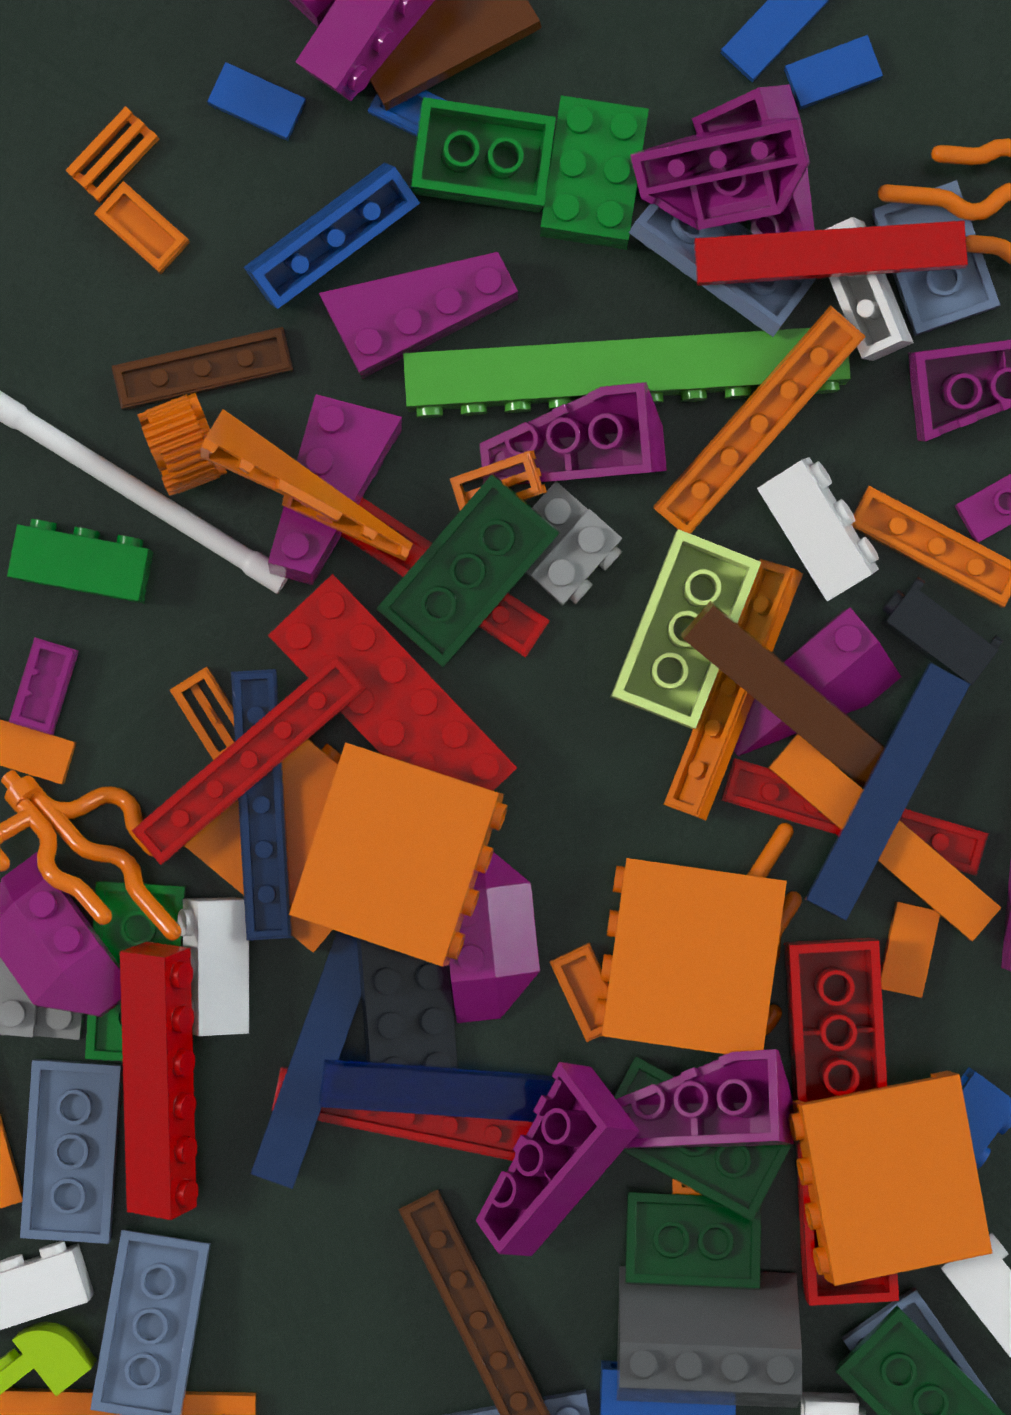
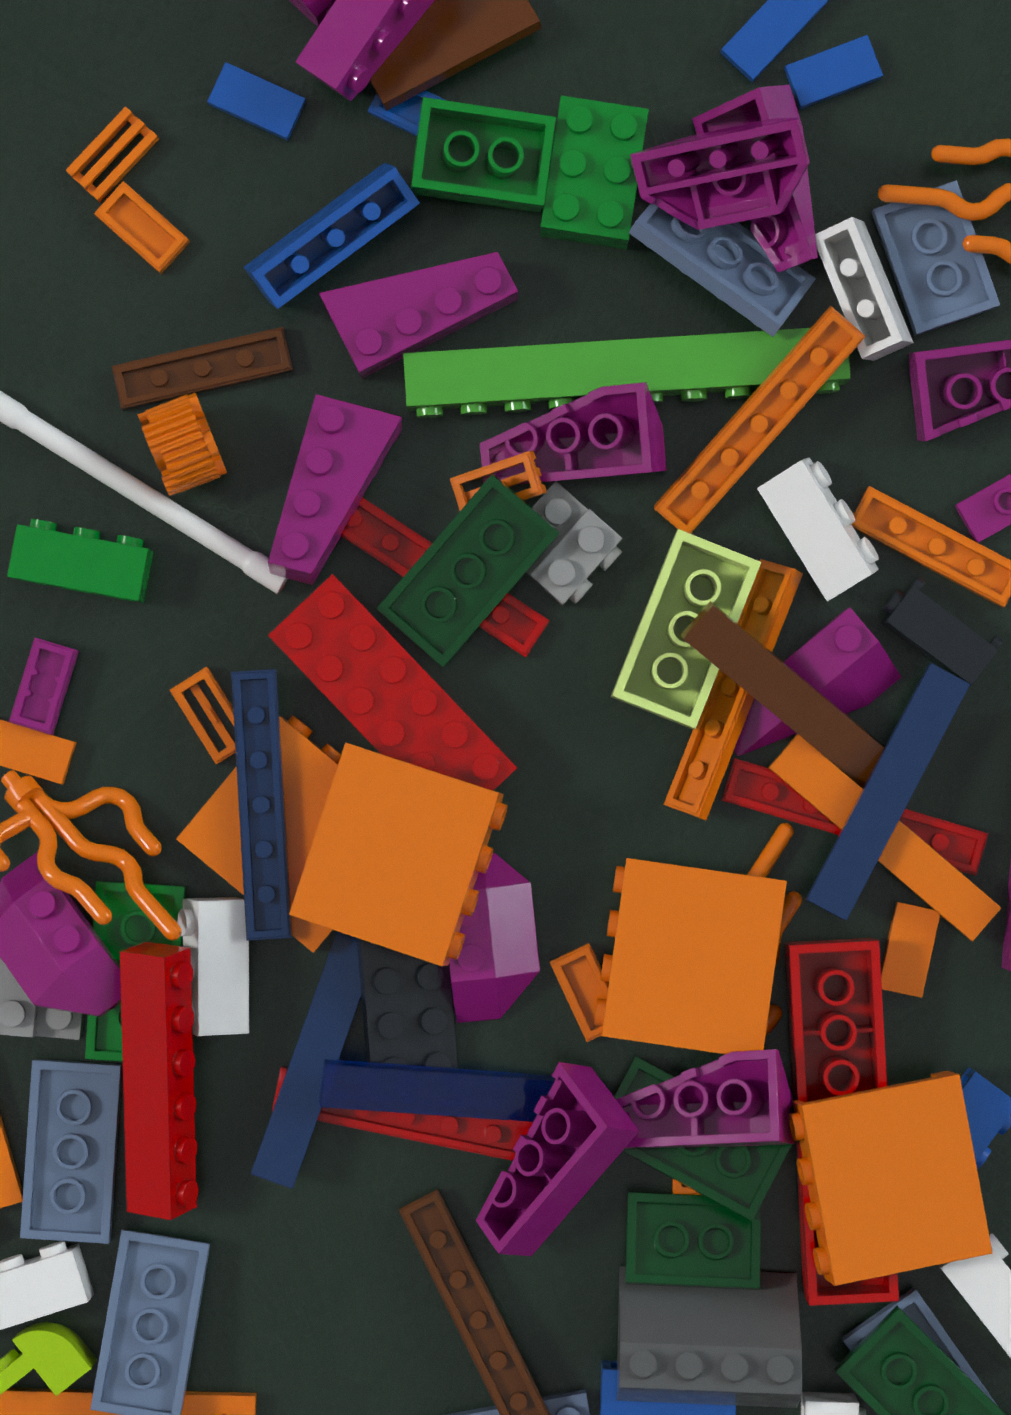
(248, 759): red tile -> none
(255, 458): orange wedge -> none
(830, 253): red tile -> none

